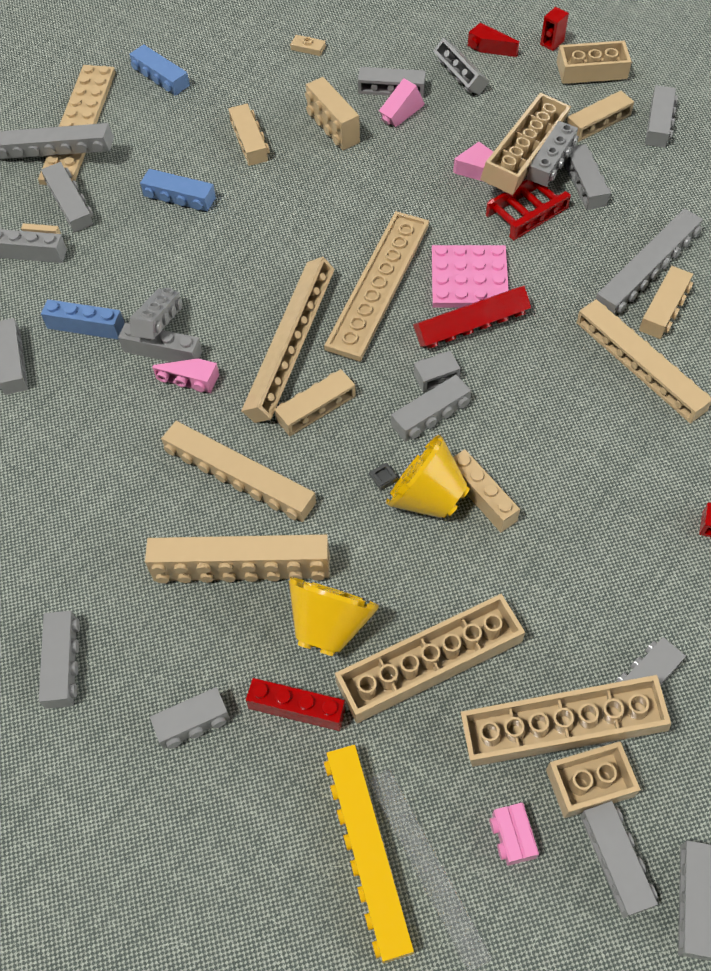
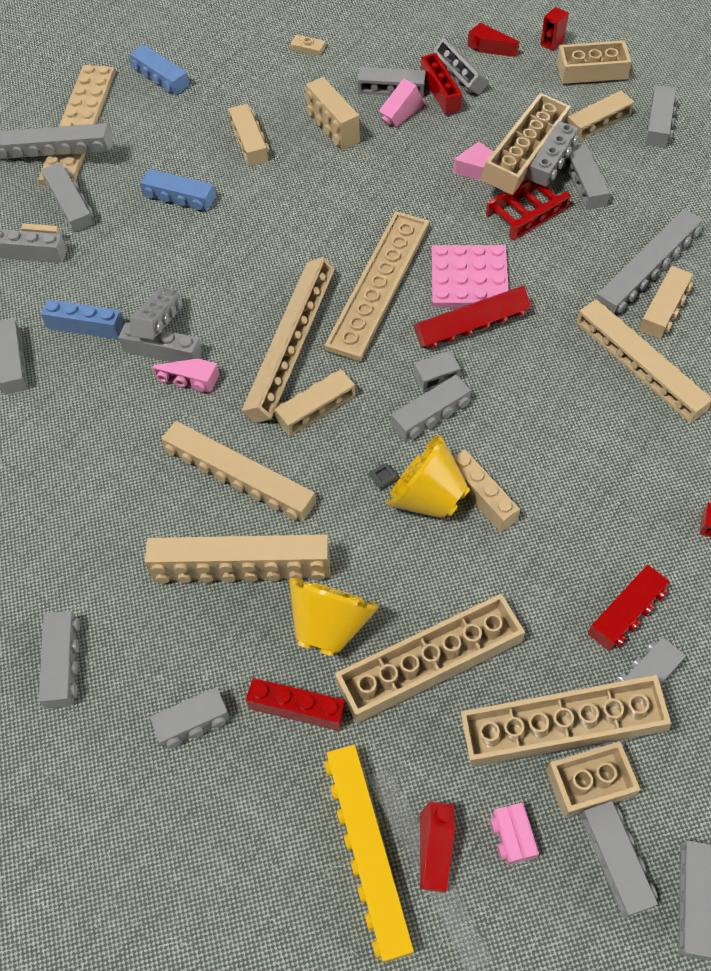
(436, 845): none -> red slope
(441, 83): none -> red brick
(628, 607): none -> red brick

